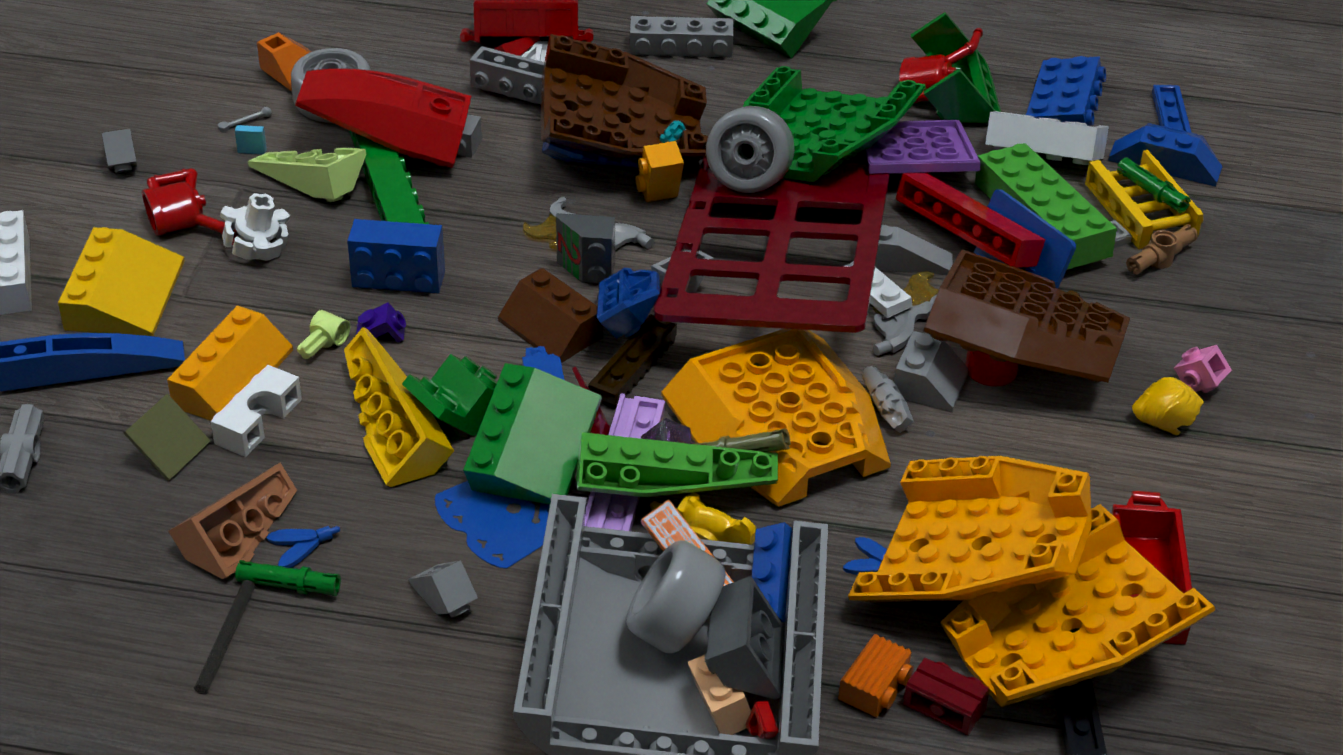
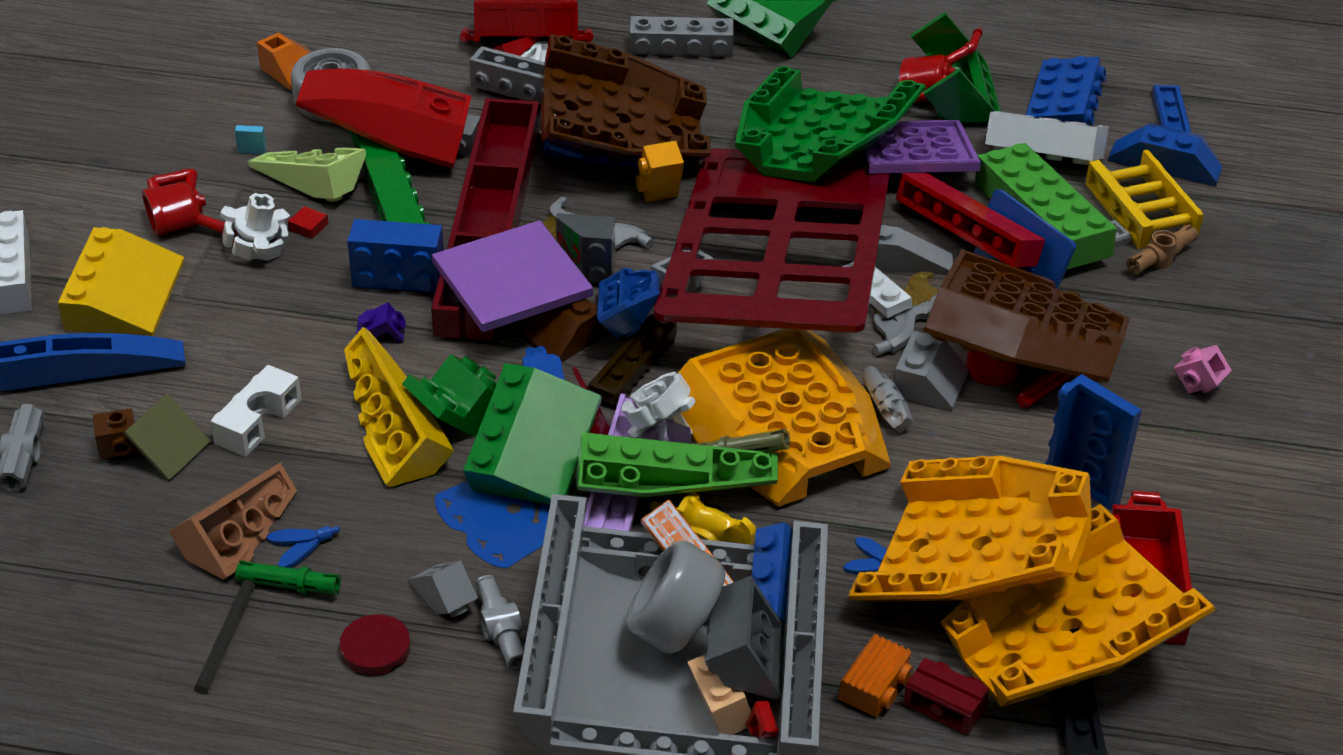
(109, 433): none -> reddish brown brick
(119, 150): light grey slope -> none
(225, 126): light grey hinge -> none
(227, 362): light orange slope -> none
(308, 222): none -> red tile
(324, 332): yellowish green axle -> none
(375, 644): none -> dark red tile
(489, 197): none -> dark red piece
(500, 621): none -> light grey pin
(512, 275): none -> medium lavender tile
(656, 401): none -> white piece
(672, 132): teal piece -> none
(771, 145): light grey wheel -> none
(1040, 388): none -> red axle
(1094, 436): none -> blue bracket
(1160, 190): green pin -> none
(1168, 405): yellow hair -> none

